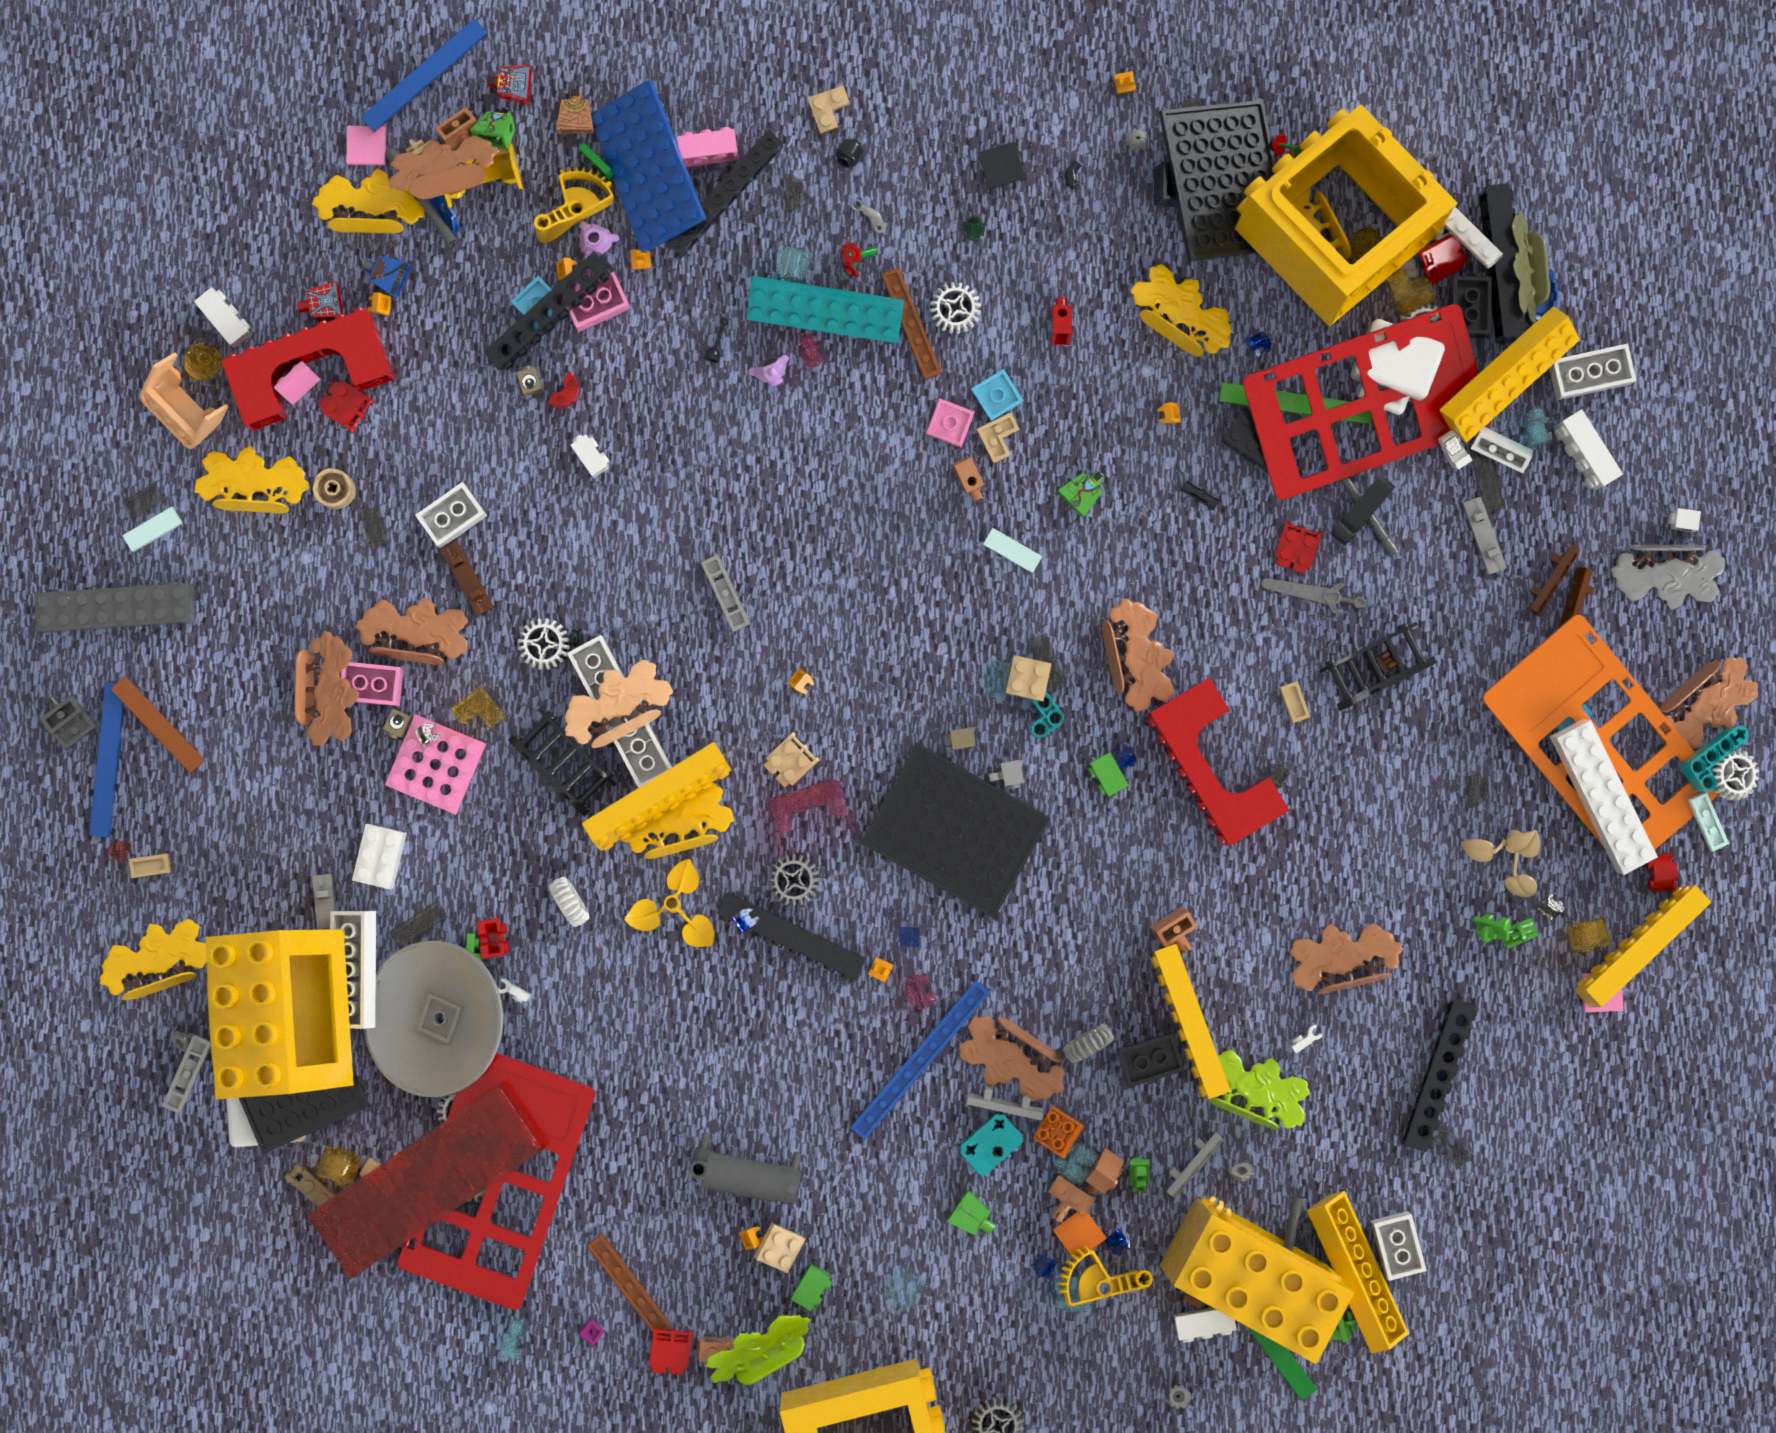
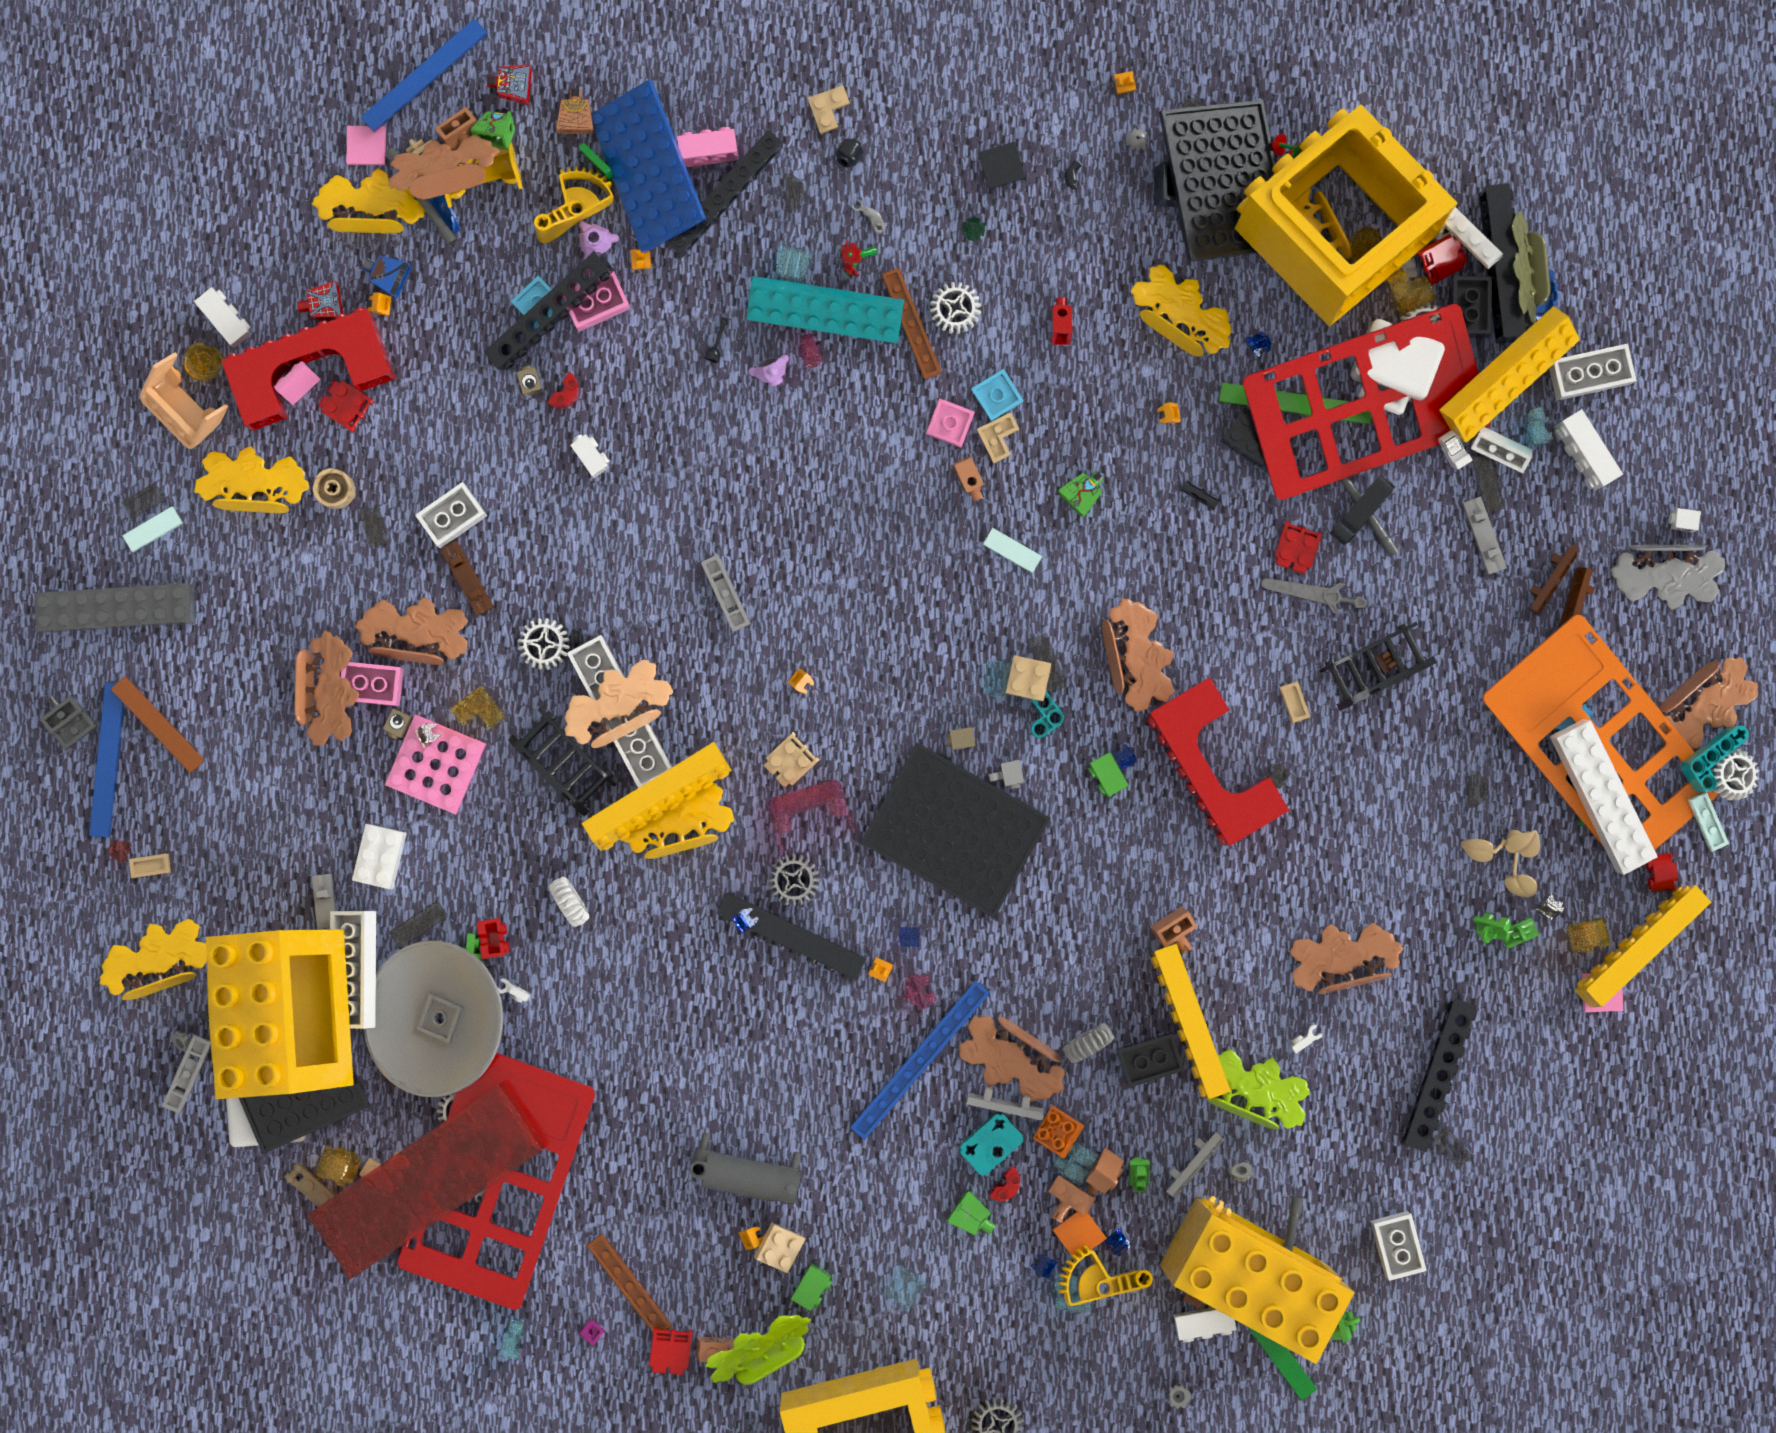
(564, 267): light orange tile -> none
(681, 879): yellow plant -> none
(1009, 1188): none -> red cylinder
(1359, 1270): yellow brick -> none

